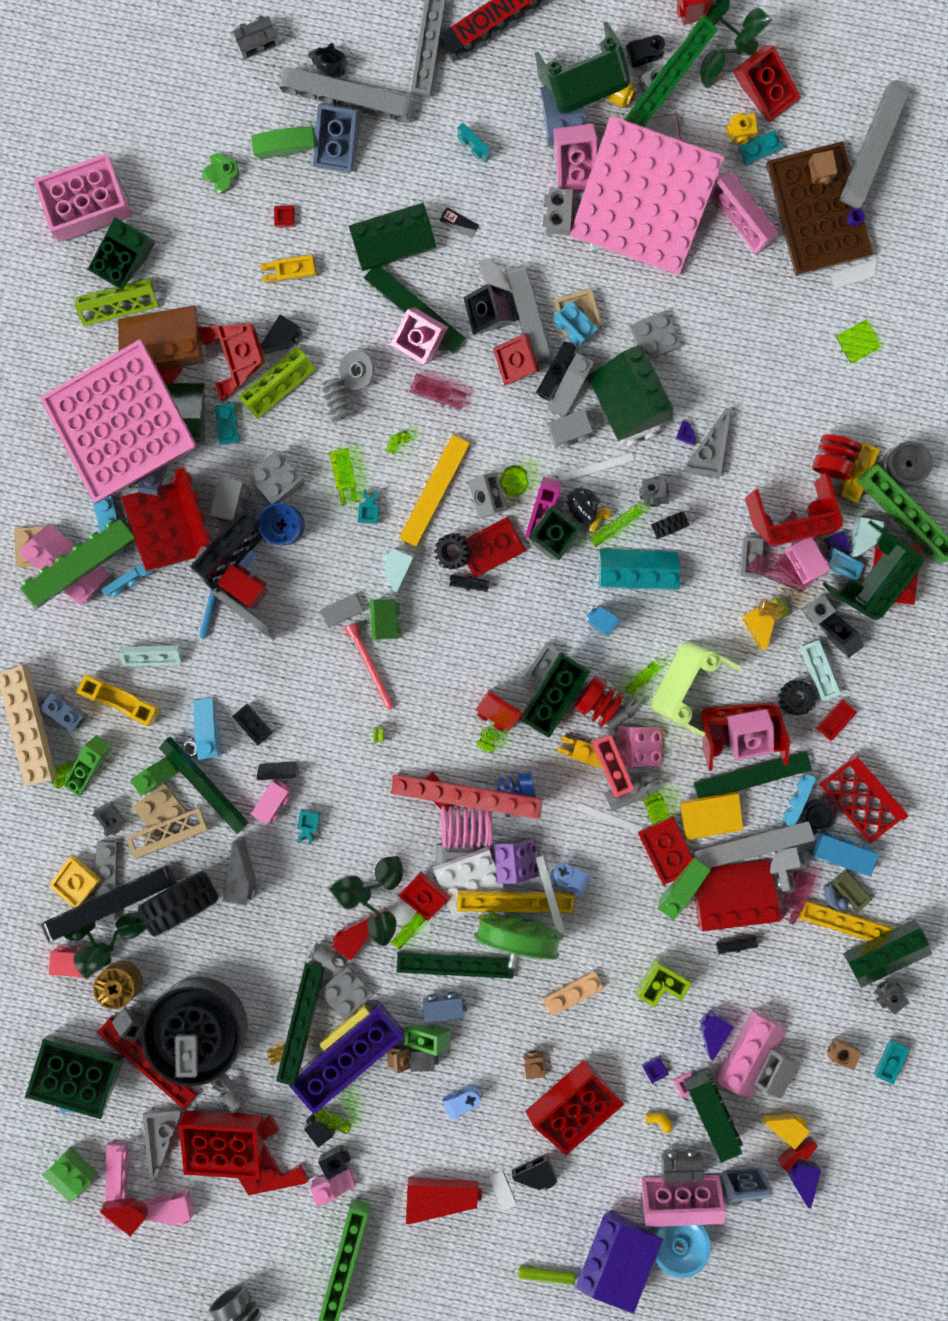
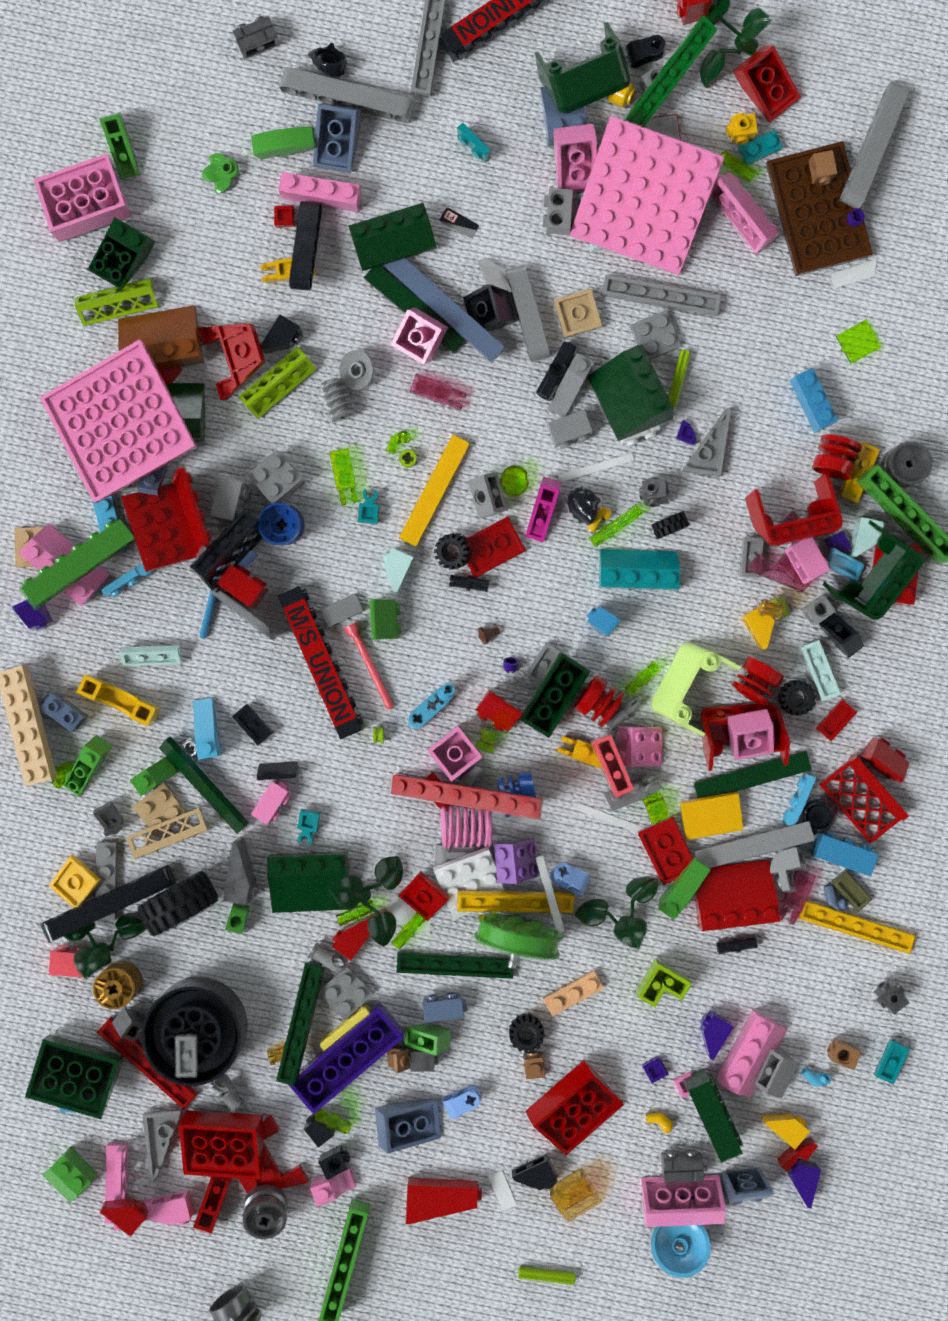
(31, 618): none -> dark purple slope
(120, 145): none -> bright green slope
(212, 1205): none -> red slope
(226, 424): teal plate -> none
(238, 918): none -> bright green leg
(265, 1211): none -> flat silver wheel
(302, 880): none -> dark green slope
(305, 246): none -> black beam
(313, 189): none -> bright pink brick
(320, 662): none -> brick
(354, 914): none -> clear neon green pin
(403, 462): none -> lime bush
(407, 1124): none -> sand blue slope
(422, 711): none -> medium azure beam
(446, 309): none -> sand blue tile
(454, 753): none -> bright pink brick
(472, 775): none -> light grey pin
(487, 634): none -> reddish brown rock
(510, 664): none -> dark purple hinge
(516, 359): red tile -> none
(535, 1041): none -> black tyre
(554, 533): dark green slope -> none
(574, 1195): none -> clear yellow slope
(575, 324): medium azure bracket -> none
(619, 1262): dark purple slope -> none
(628, 929): none -> dark green plant
(661, 295): none -> light grey plate
(679, 376): none -> lime axle
(738, 166): none -> clear neon green pin
(757, 681): none -> red wheel
(813, 400): none -> dark azure brick
(816, 1079): none -> medium azure arm
(885, 759): none -> red slope
(888, 953): dark green slope -> none

